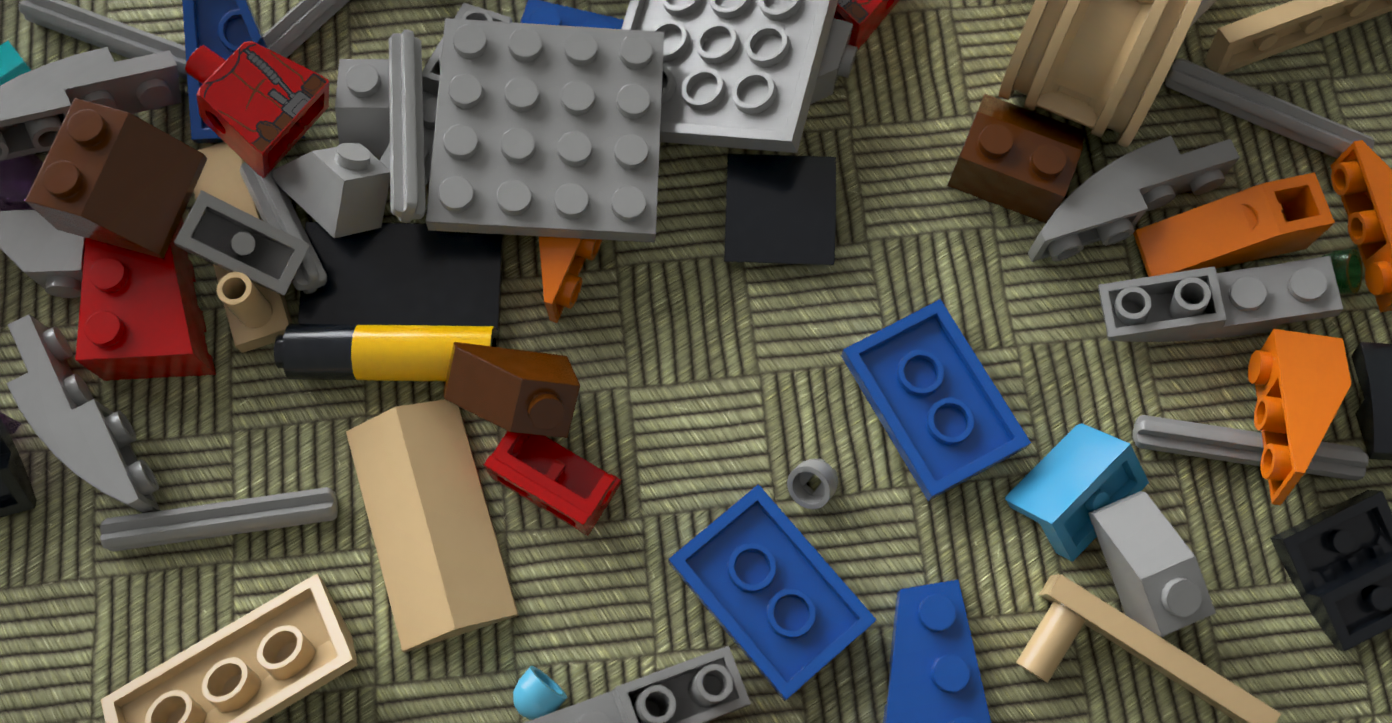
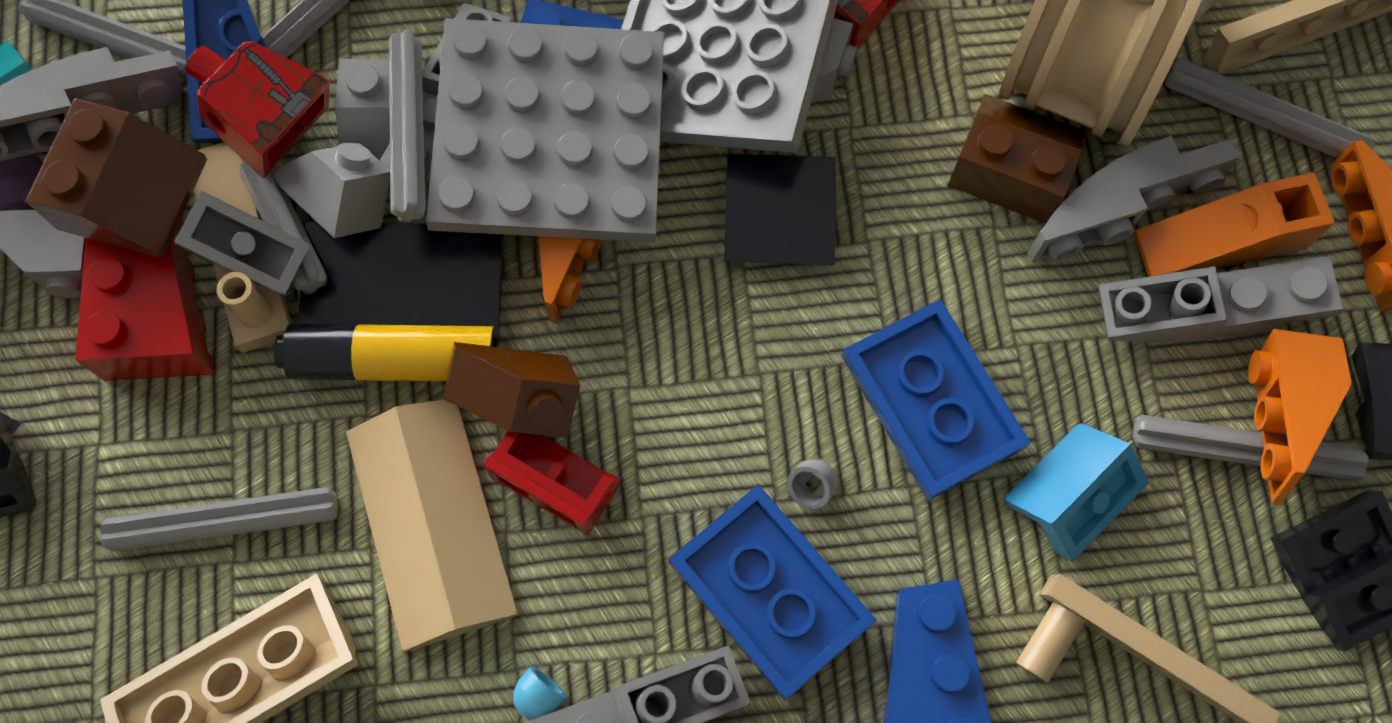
(74, 424): light grey slope -> none
(1151, 565): light grey slope -> none
(1347, 270): clear green hinge -> none

